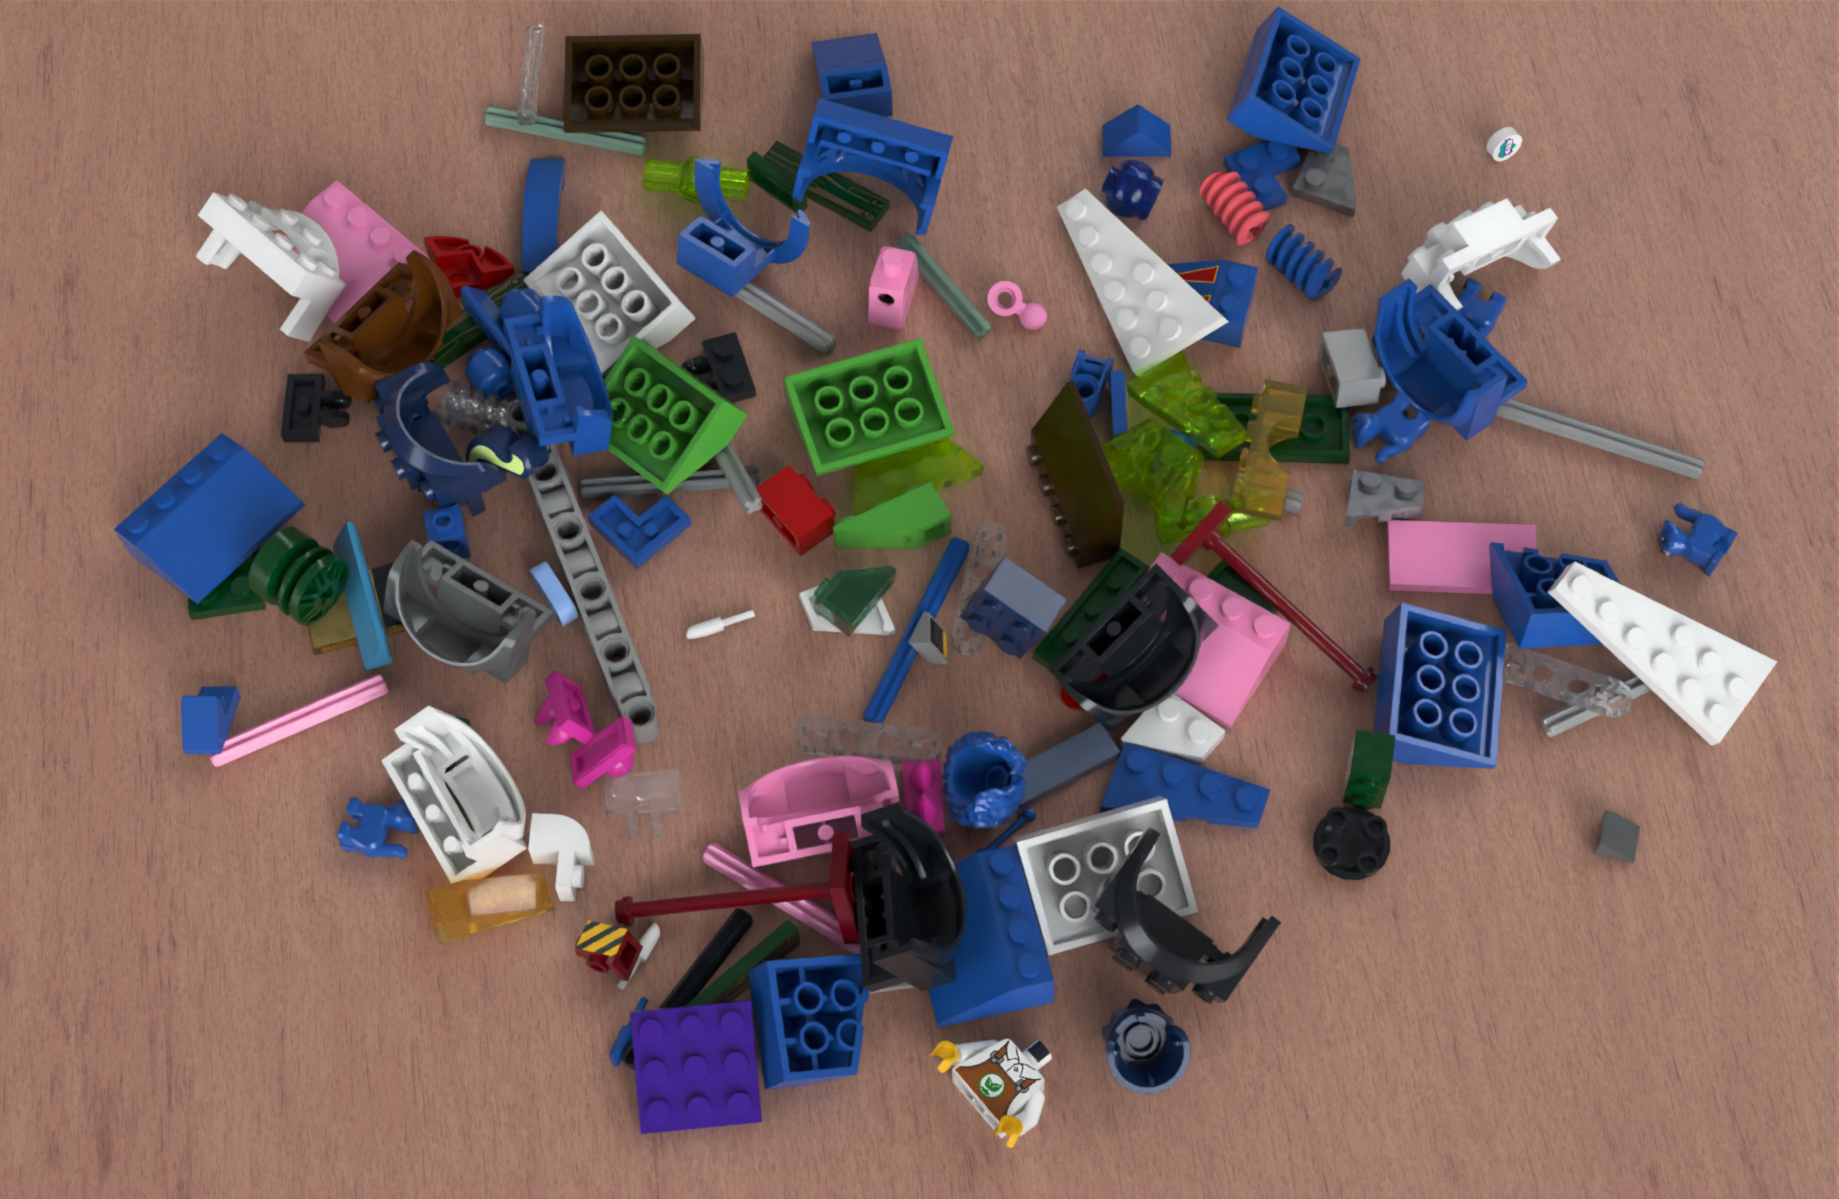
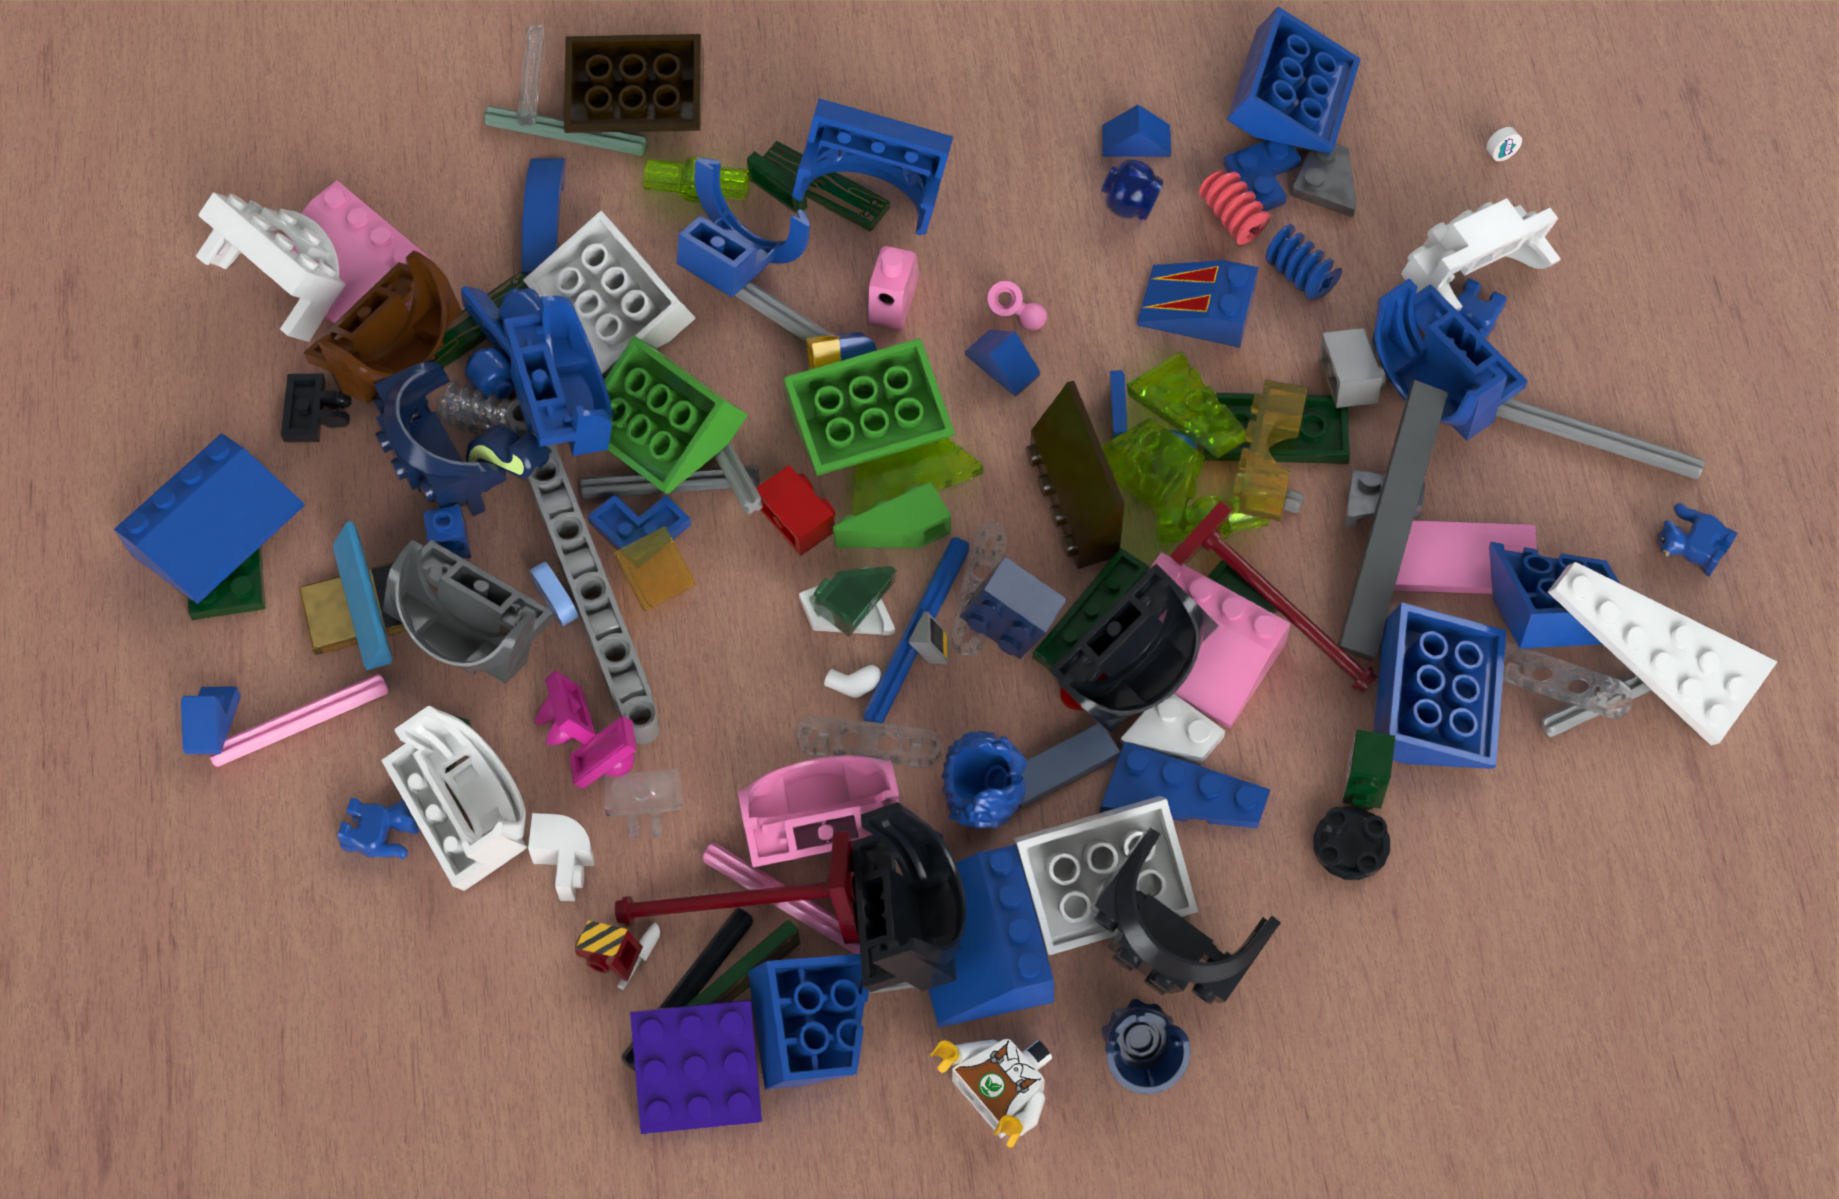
(298, 575): dark green wheel -> none
(467, 263): red brick -> none
(486, 904): clear yellow slope -> none
(624, 1038): blue piece -> none
(654, 568): none -> clear yellow piece
(716, 625): white piece -> none
(727, 366): black hinge -> none
(837, 347): none -> leg
(854, 73): blue slope -> none
(855, 684): none -> white arm
(924, 792): dark pink tile -> none
(946, 288): sand green axle -> none
(1004, 359): none -> blue slope
(1027, 815): blue hinge -> none
(1091, 379): blue piece -> none
(1142, 296): white wing -> none
(1392, 425): blue animal -> none
(1392, 520): none -> dark grey tile
(1617, 838): dark grey slope -> none

